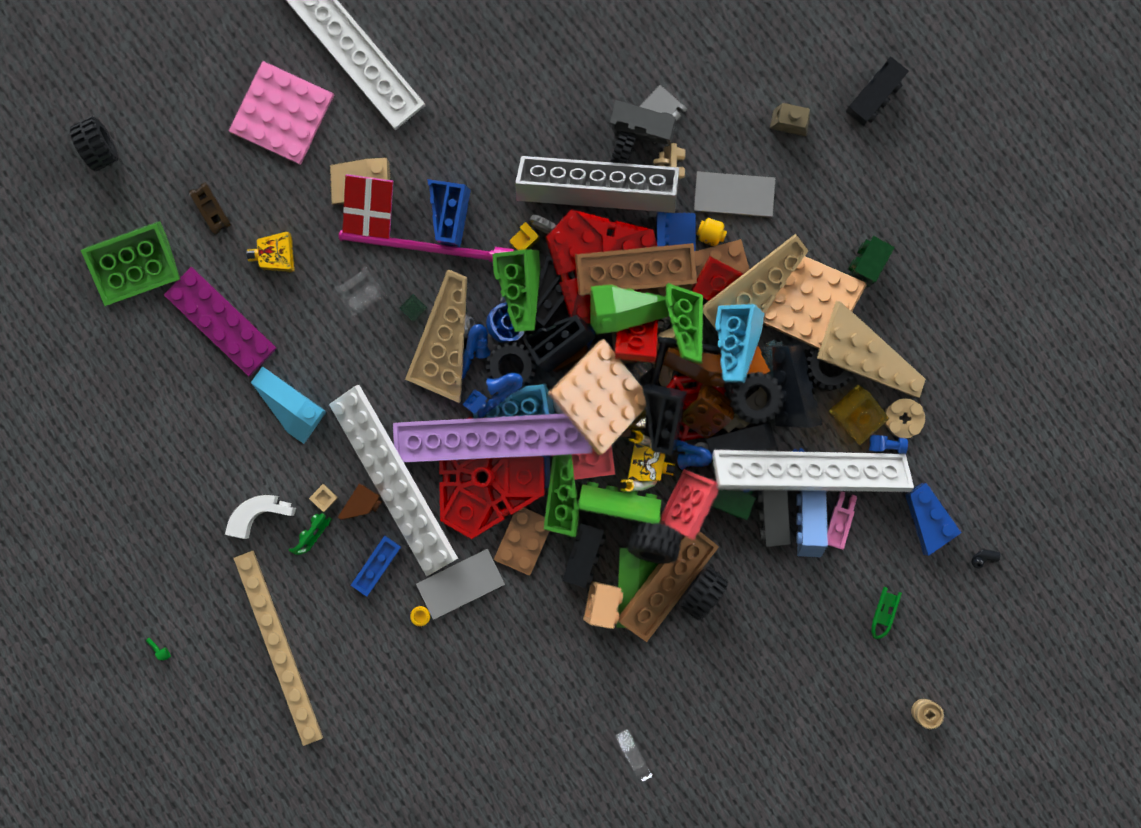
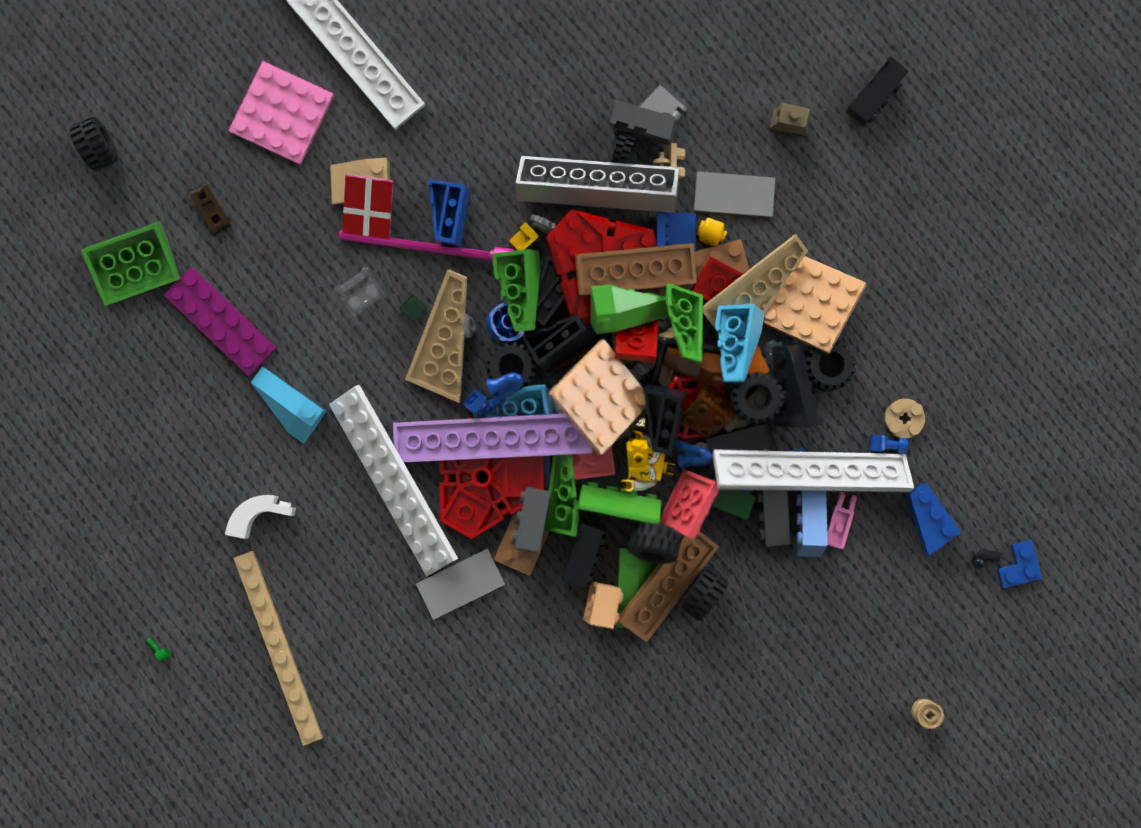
(274, 253): yellow torso -> none
(308, 537): green piece -> none
(323, 498): tan plate -> none
(361, 502): reddish brown slope -> none
(376, 566): blue plate -> none
(420, 616): yellow plate -> none
(477, 342): blue piece -> none
(531, 520): none -> dark grey wedge
(633, 755): clear piece -> none
(637, 456): none -> yellow brick
(859, 414): clear yellow slope -> none
(861, 351): tan wing -> none
(871, 260): dark green brick -> none
(882, 617): green piece -> none
(1024, 570): none -> blue plate

